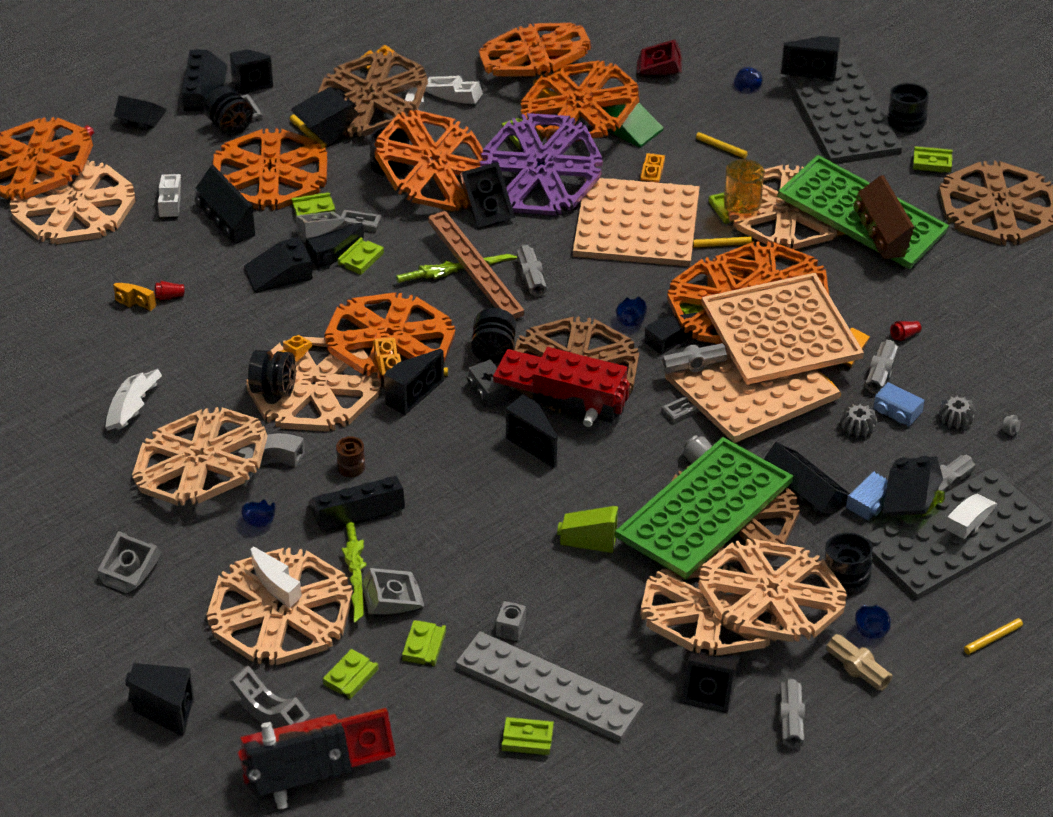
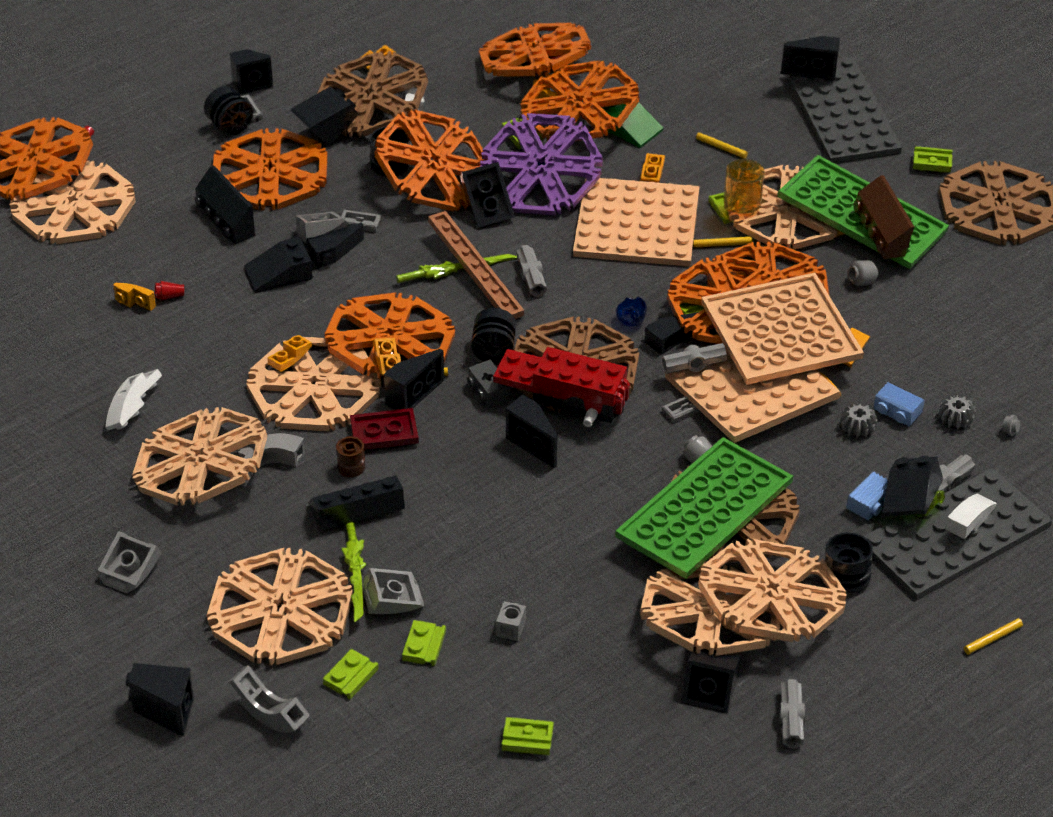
(138, 111): black slope -> none
(169, 195): white slope -> none
(202, 76): black slope -> none
(259, 513): clear blue hair -> none
(272, 372): black wheel -> none
(276, 577): white slope -> none
(297, 122): yellow bar -> none
(312, 751): piece -> none
(313, 204): lime plate -> none
(361, 256): lime plate -> none
(385, 428): none -> dark red plate
(454, 89): white slope -> none
(550, 686): light grey plate -> none
(590, 529): lime slope -> none
(660, 60): dark red slope -> none
(748, 78): clear blue hair -> none
(808, 480): black slope -> none
(859, 662): tan piece -> none
(862, 273): none -> light grey head
(872, 621): clear blue hair -> none
(881, 366): light grey piece -> none
(903, 329): red cone -> none
(908, 106): black wheel -> none

